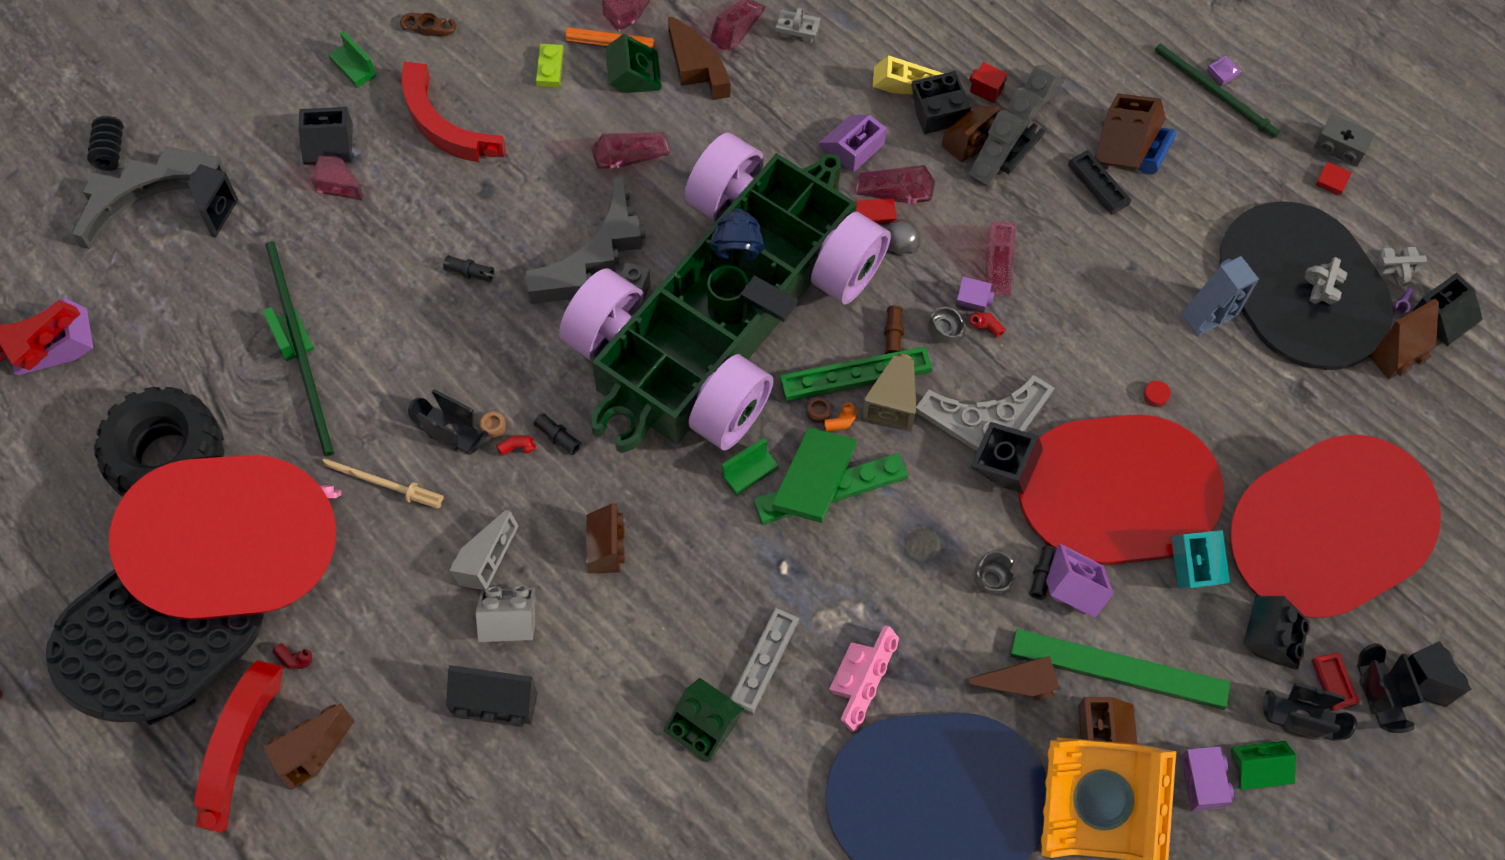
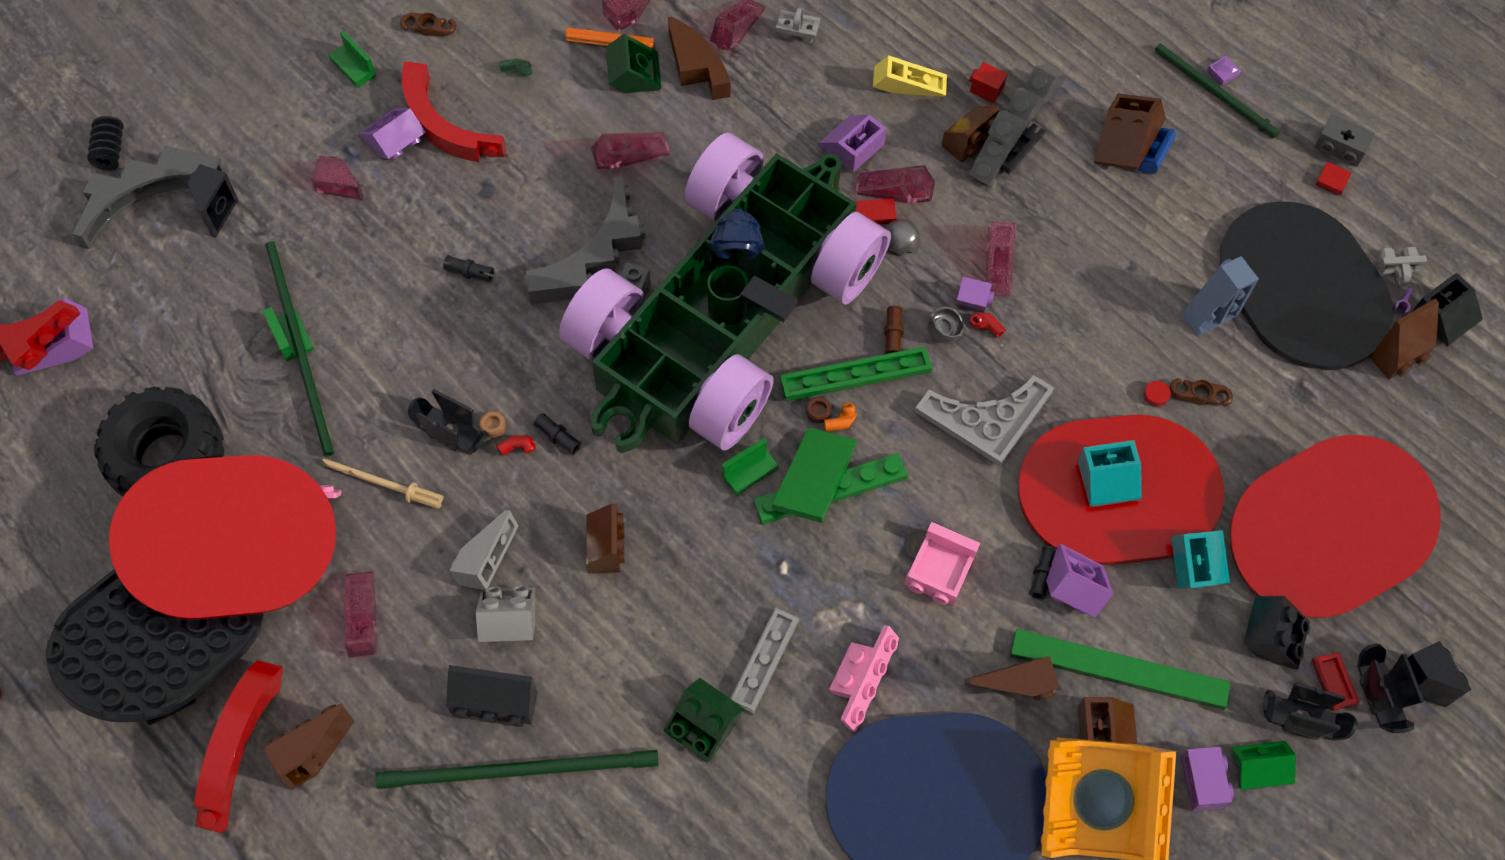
(292, 660): dark red arm -> none
(325, 134): black slope -> none
(360, 614): none -> clear pink slope
(393, 133): none -> medium lavender slope
(401, 778): none -> dark green piece
(516, 64): none -> clear green arm
(549, 65): lime plate -> none
(893, 395): dark tan slope -> none
(939, 101): black slope -> none
(941, 564): none -> bright pink panel
(994, 572): flat silver hair -> none
(1007, 456): black slope -> none
(1099, 182): black plate -> none
(1111, 473): none -> teal slope
(1211, 388): none -> reddish brown piece
(1324, 282): light grey hips -> none

